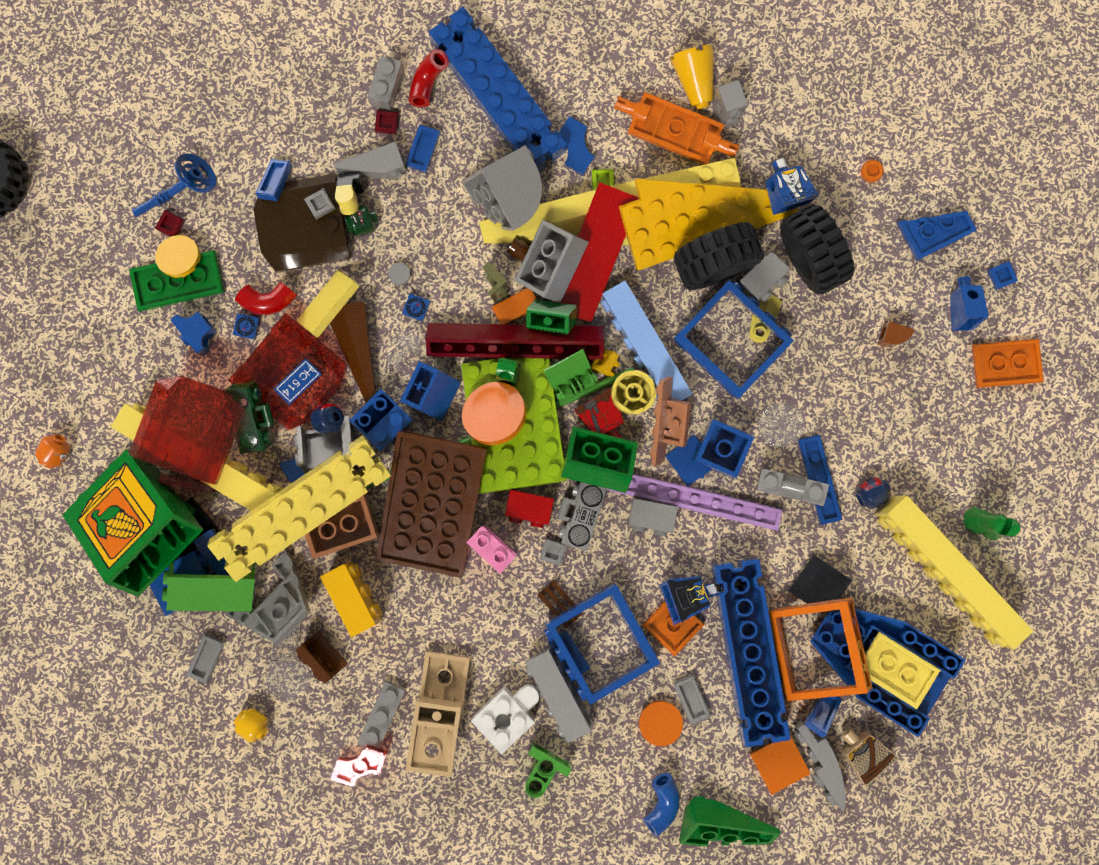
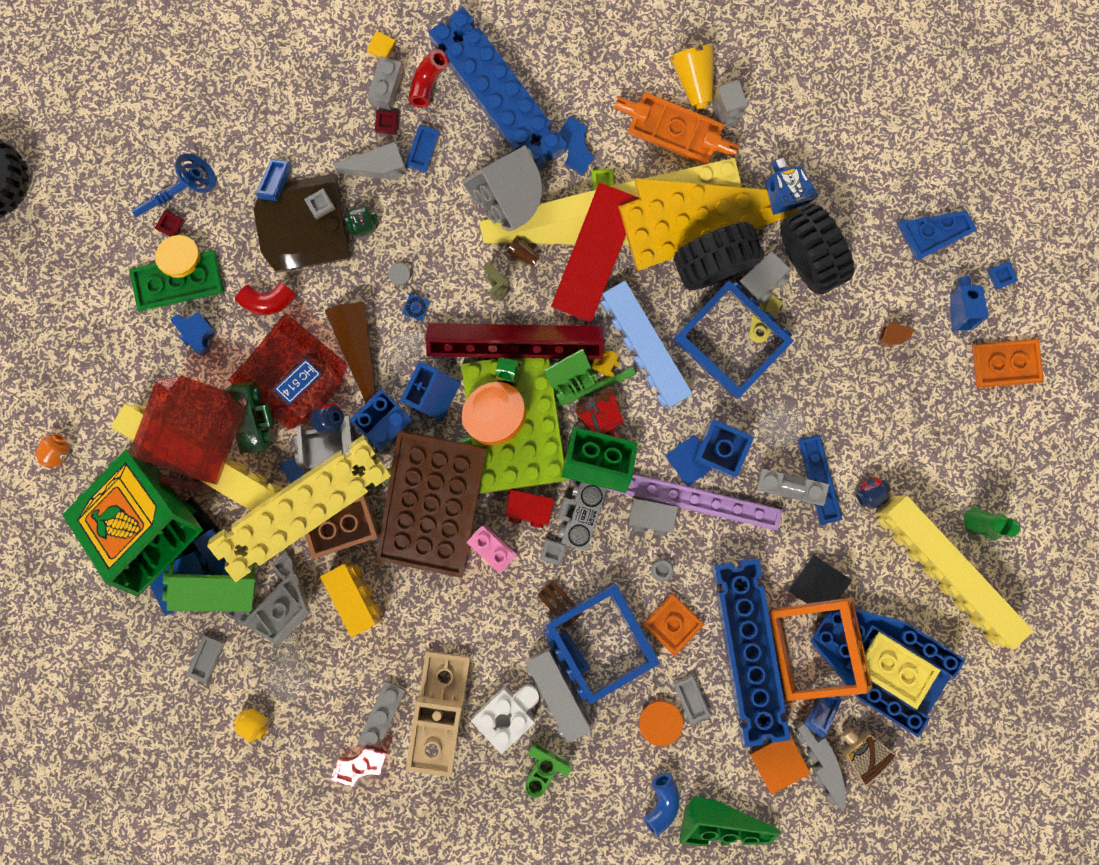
(246, 326): blue tile -> none
(321, 657): reddish brown bracket -> none
(327, 303): light yellow tile -> none
(347, 192): leg -> none
(381, 45): none -> yellow tile
(514, 306): orange tile -> none
(551, 261): light grey brick -> none
(551, 316): green brick -> none
(633, 392): light yellow cylinder -> none
(662, 570): none -> light grey tile
(670, 423): nougat bracket -> none
(686, 597): torso -> none
(872, 171): orange tile -> none

